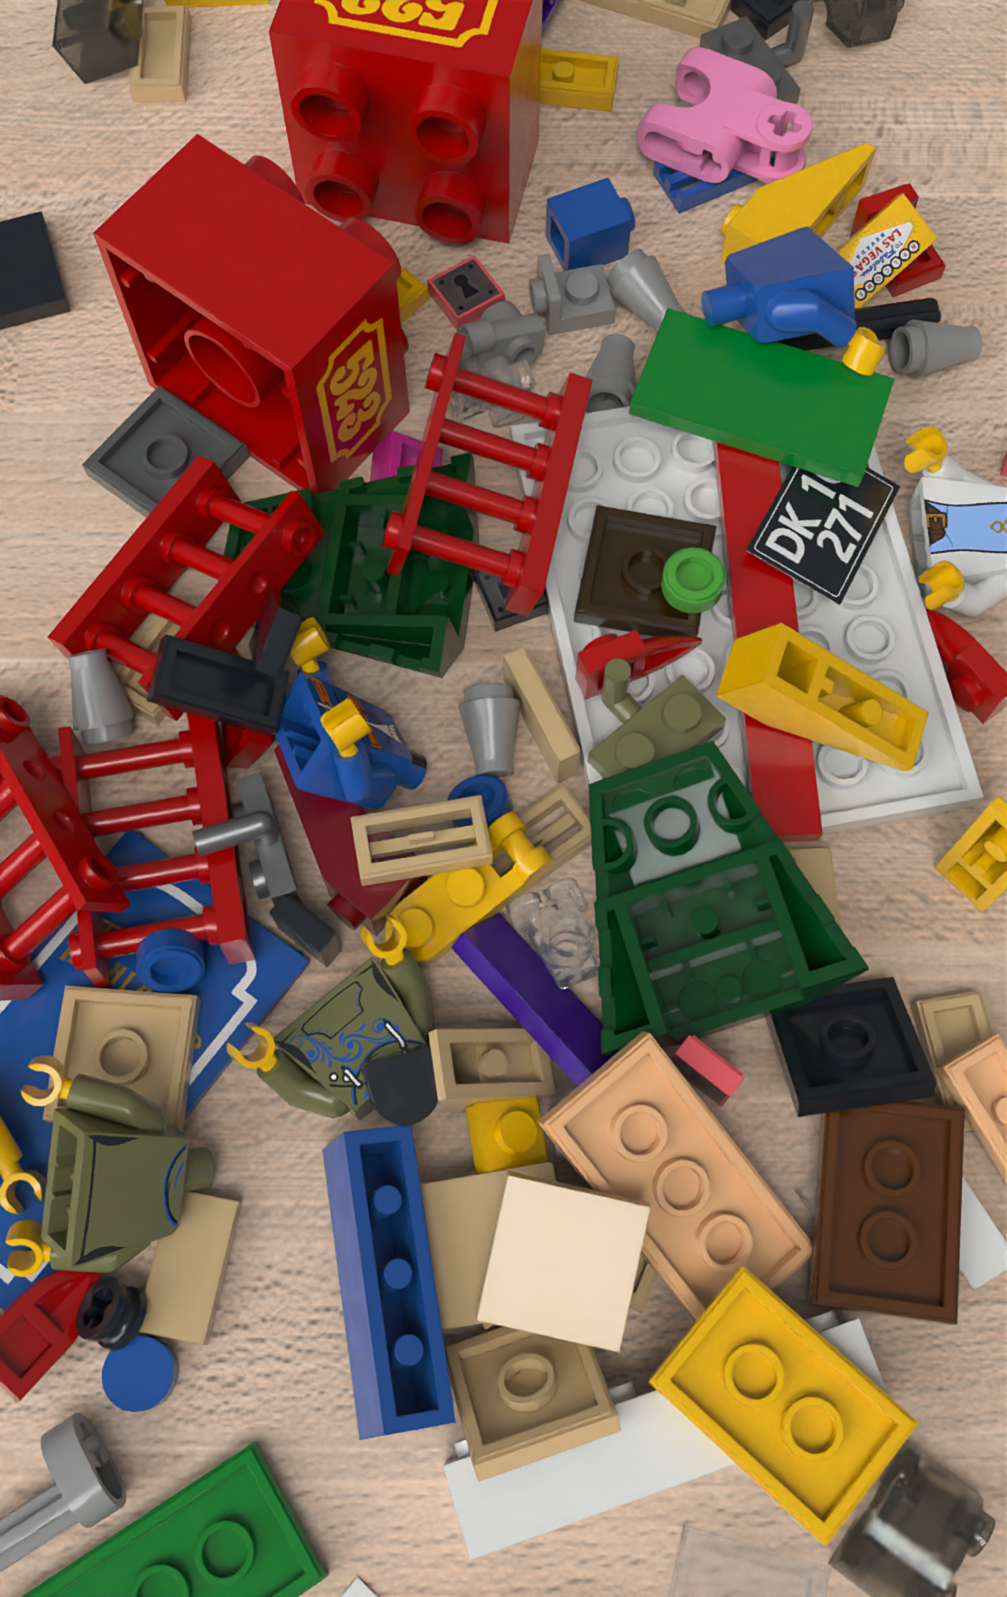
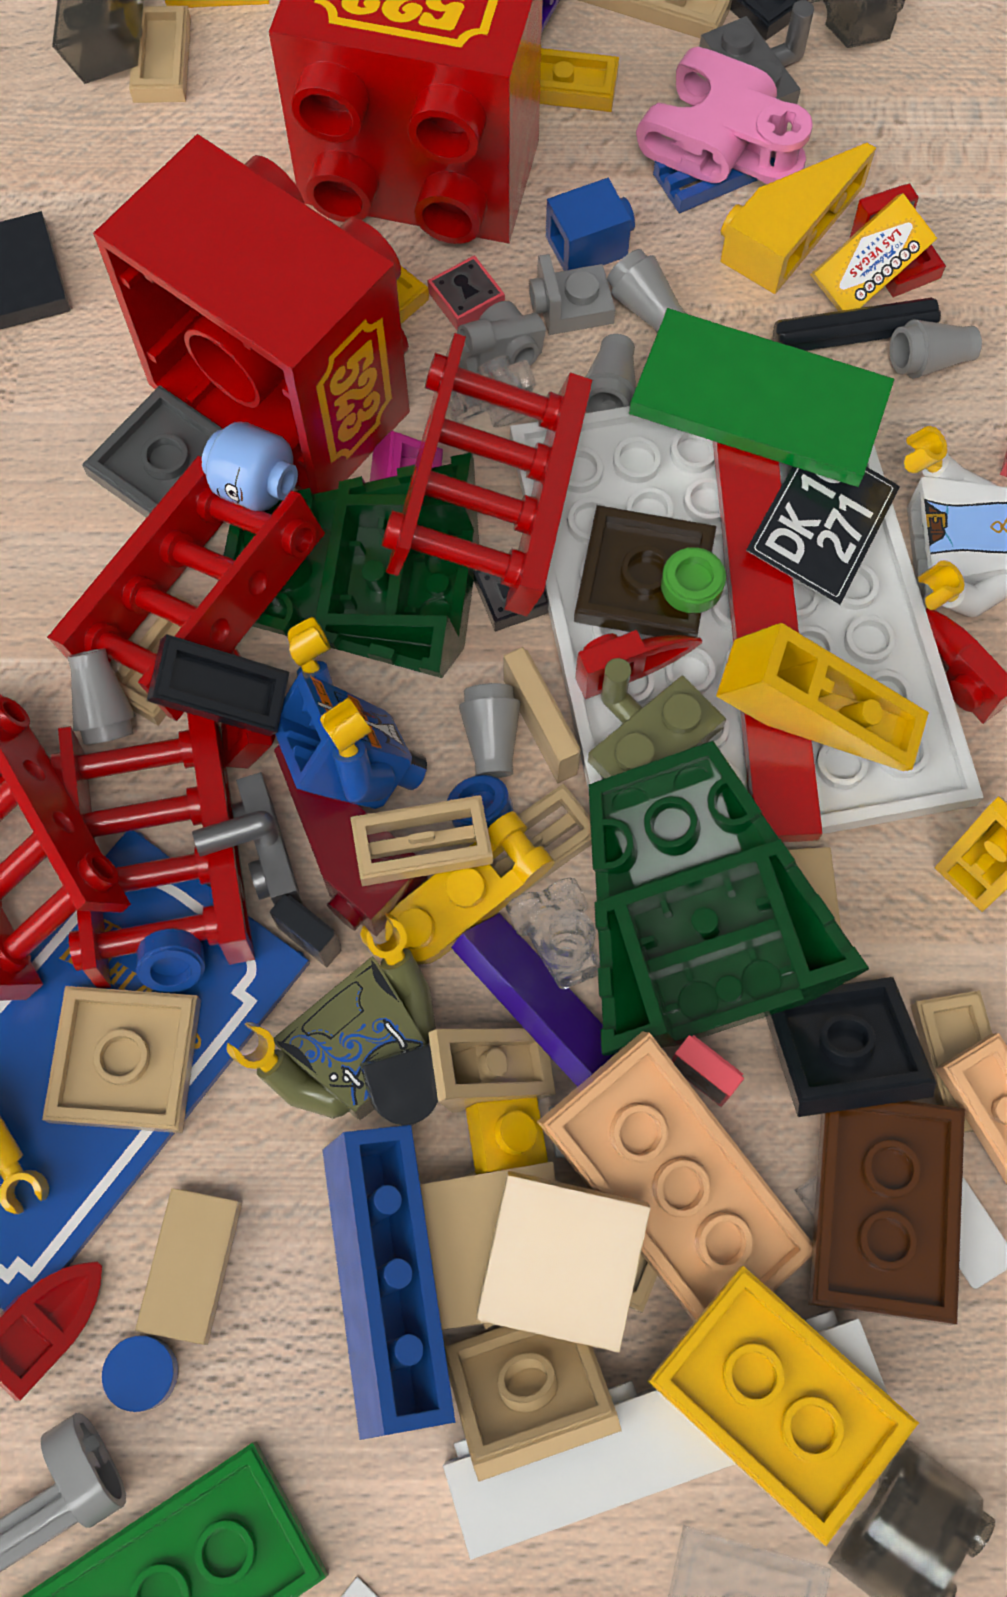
(109, 1179): olive torso -> none
(111, 1313): black bush -> none
(249, 466): none -> light blue head
(274, 633): black tile -> none
(794, 290): blue torso -> none

